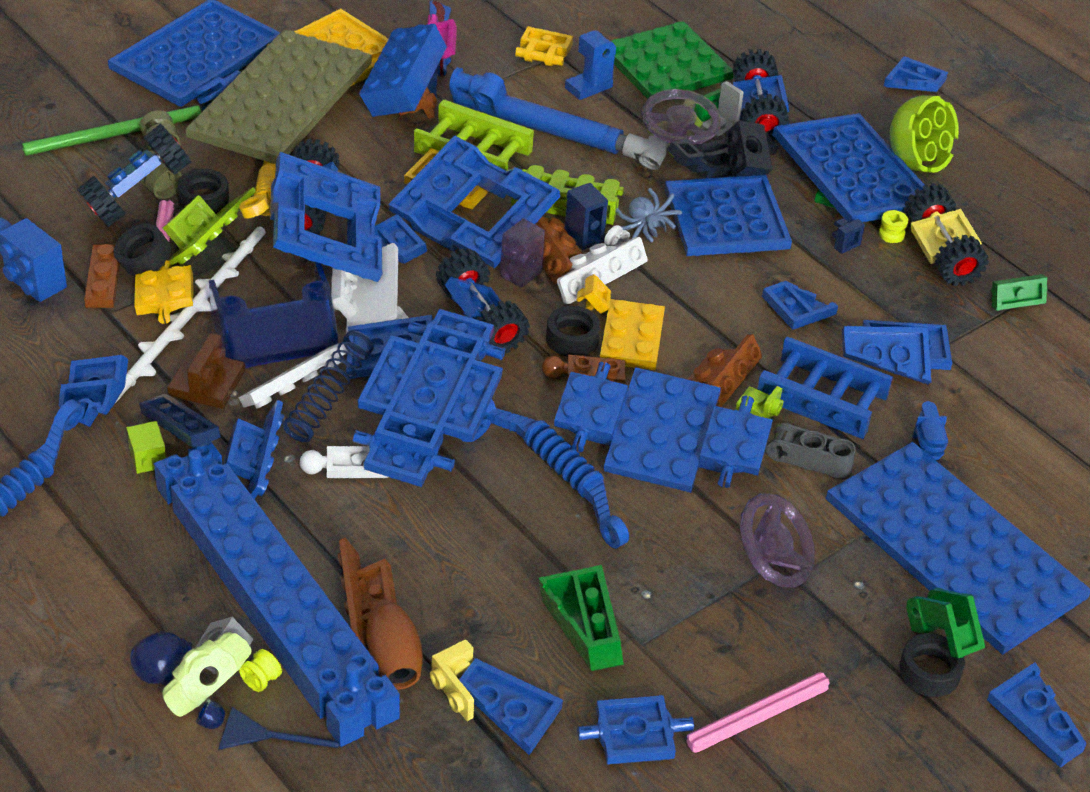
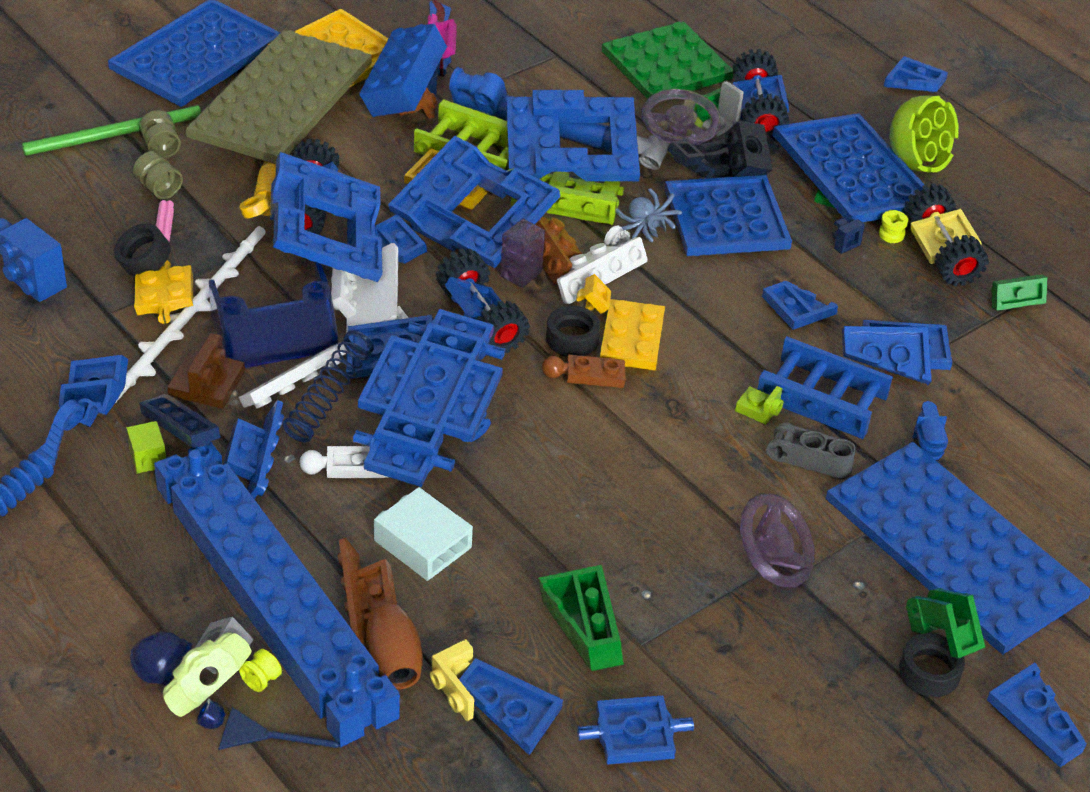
(102, 277): dark orange plate -> none
(141, 164): black plate -> none
(198, 223): lime bracket -> none
(204, 179): black tyre -> none
(216, 86): blue arm -> none
(423, 533): none -> light aqua brick
(536, 137): none -> blue piece
(553, 43): yellow plate -> none
(569, 465): blue piece -> none
(586, 215): dark blue brick -> none
(597, 69): blue piece -> none
(662, 427): blue piece -> none
(728, 367): dark orange bracket -> none
(757, 712): bright pink axle -> none

